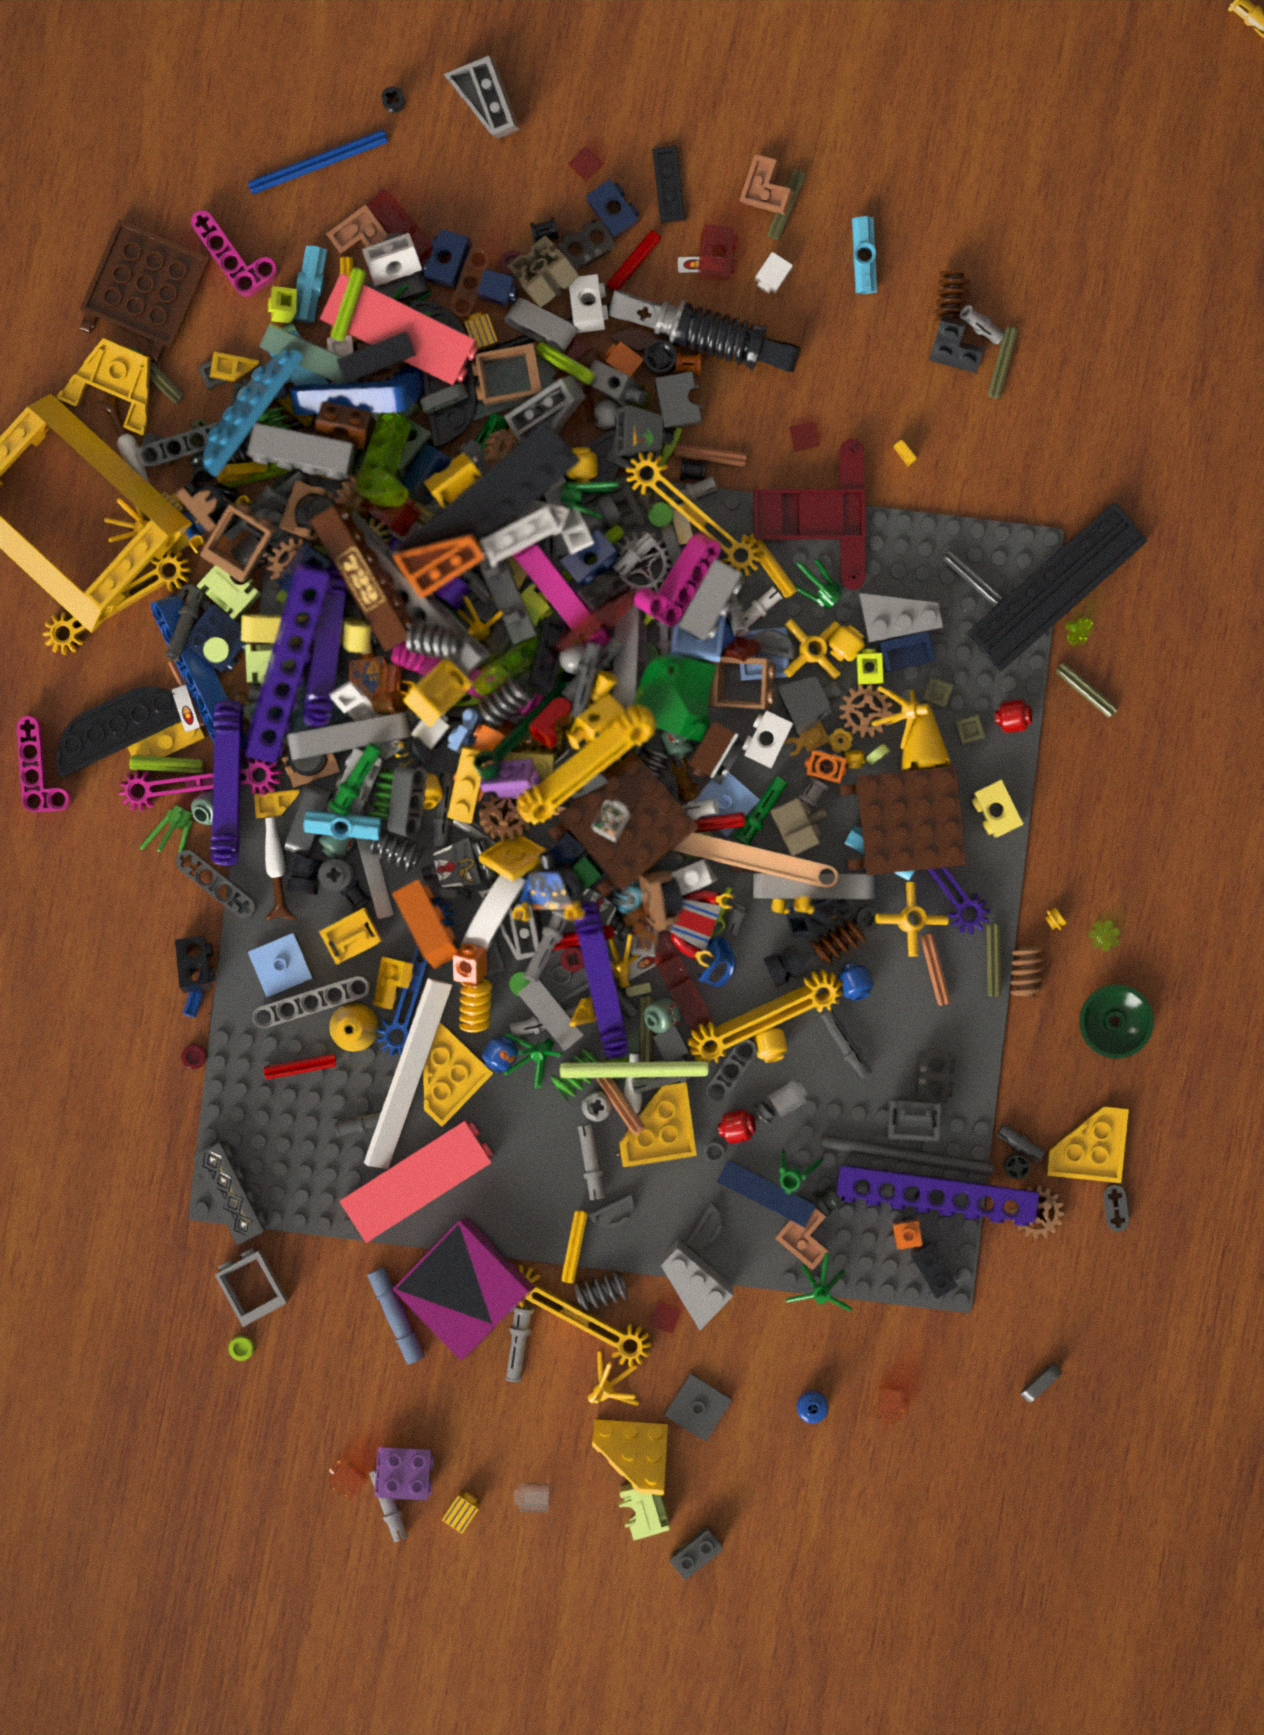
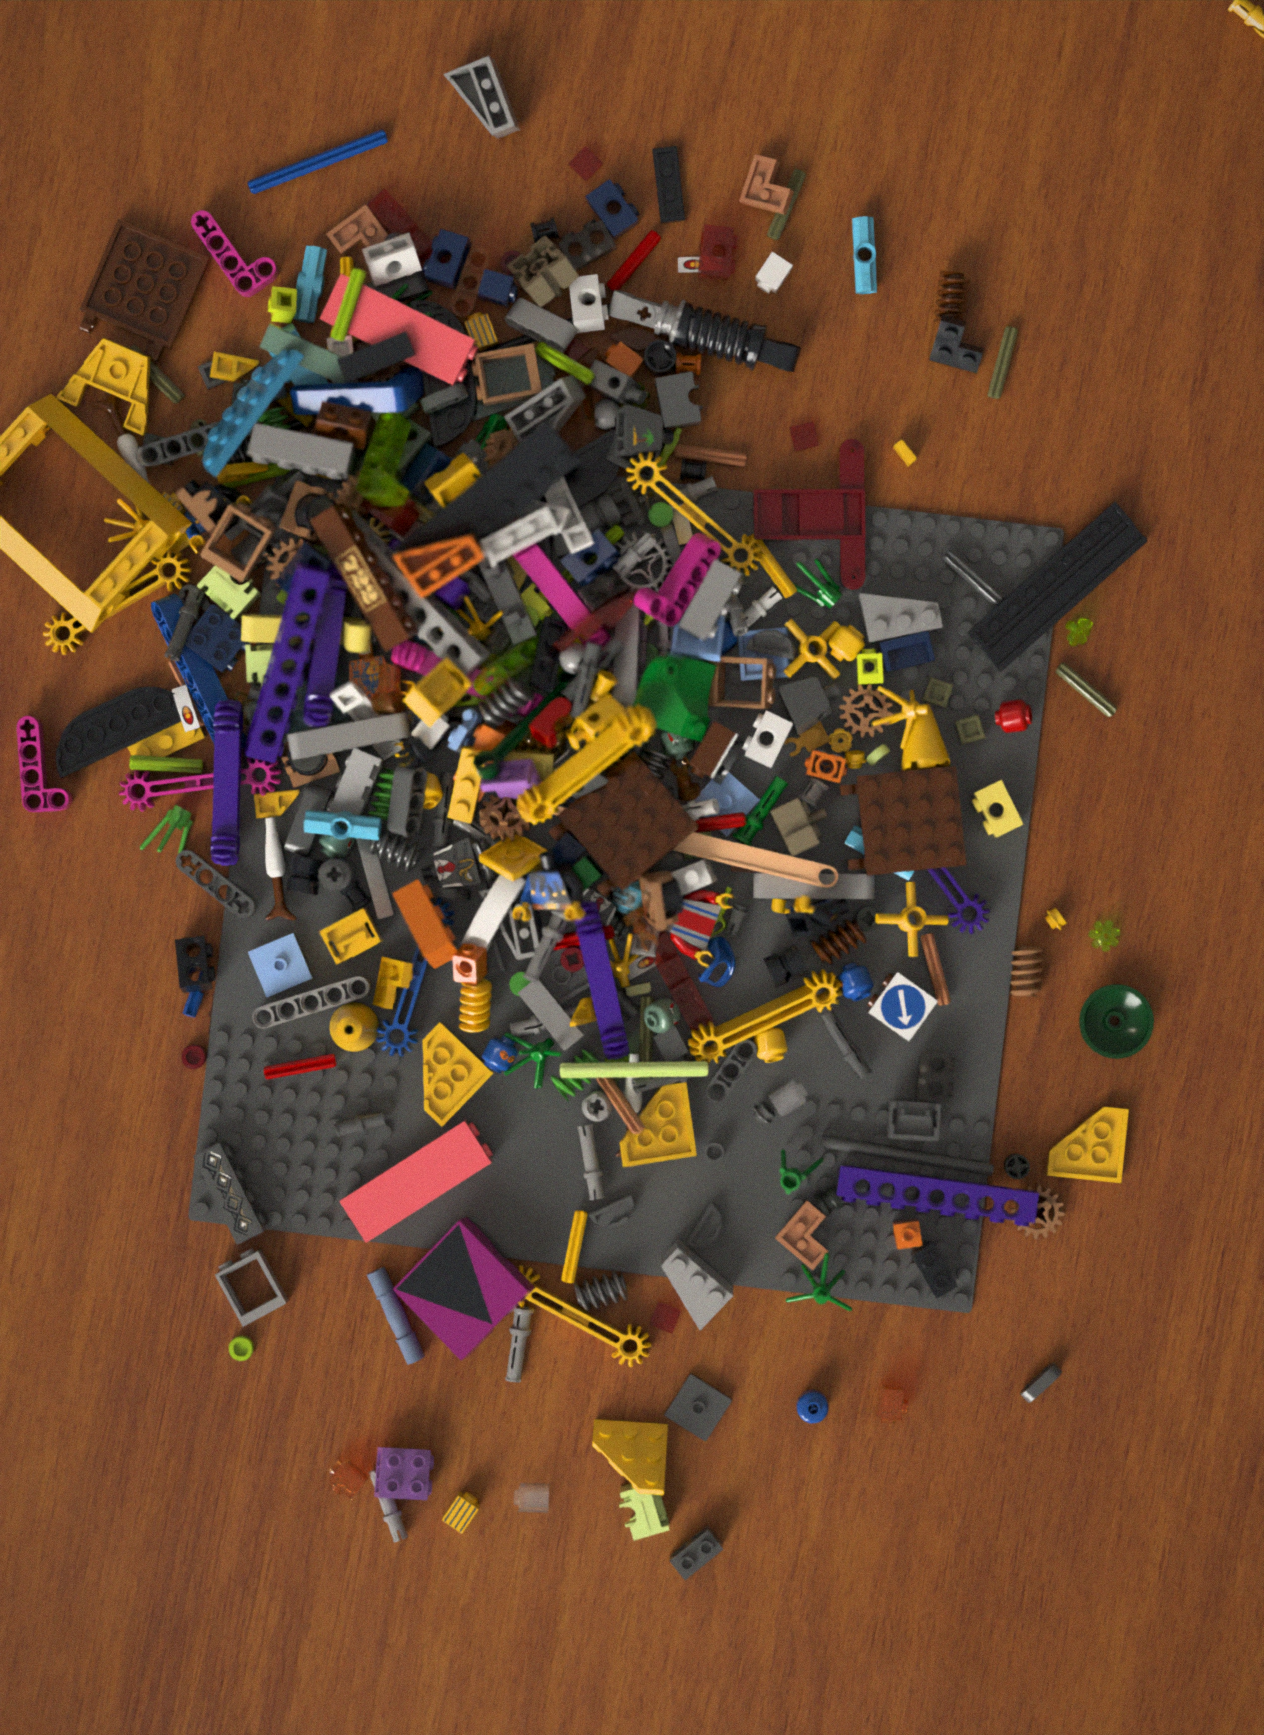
(199, 472): pearl dark grey wheel -> none
(203, 807): sand green head -> none
(216, 649): yellowish green tile -> none
(350, 788): green pin -> none
(391, 92): black bush -> none
(408, 1073): white tile -> none
(435, 642): flat silver piece -> none
(572, 492): green plant -> none
(586, 468): yellow head -> none
(605, 1389): yellow plant -> none
(611, 820): brick -> none
(737, 1126): red head -> none
(741, 648): clear red tile -> none
(766, 1193): dark blue tile -> none
(901, 1005): none -> piece
(982, 324): light grey pin -> none
(993, 960): olive axle -> none
(1020, 1142): dark grey pin -> none
(1121, 1206): dark grey beam -> none

